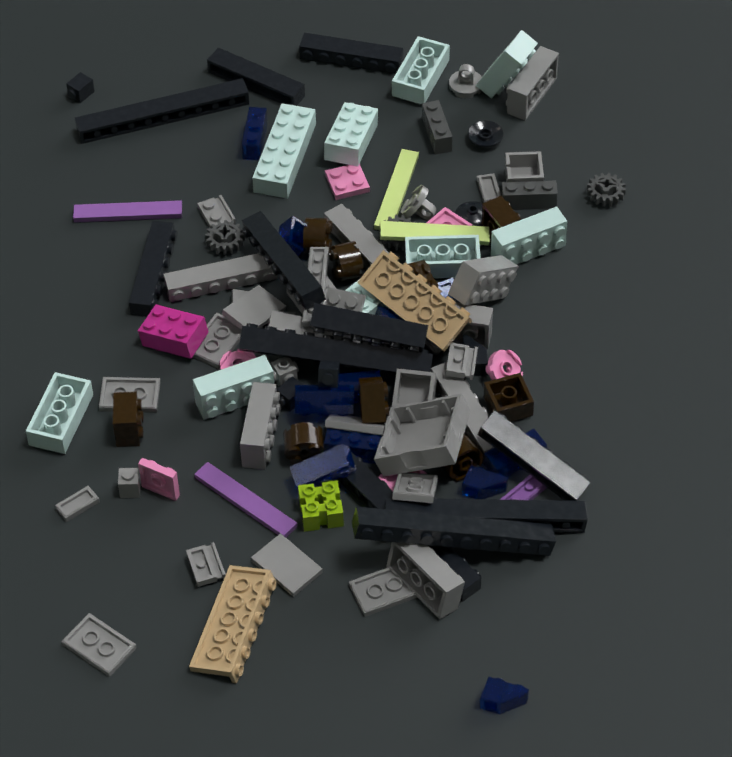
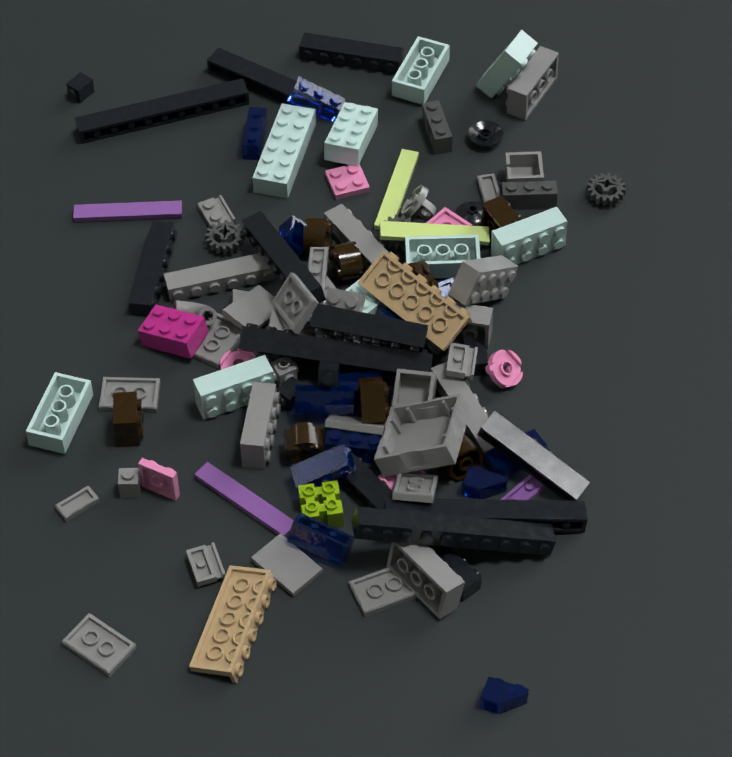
(196, 308): none -> light grey cylinder
(294, 303): none -> light grey tile
(315, 97): none -> clear blue brick
(320, 539): none -> clear blue brick
(464, 82): light grey tile -> none
(509, 397): dark brown brick -> none

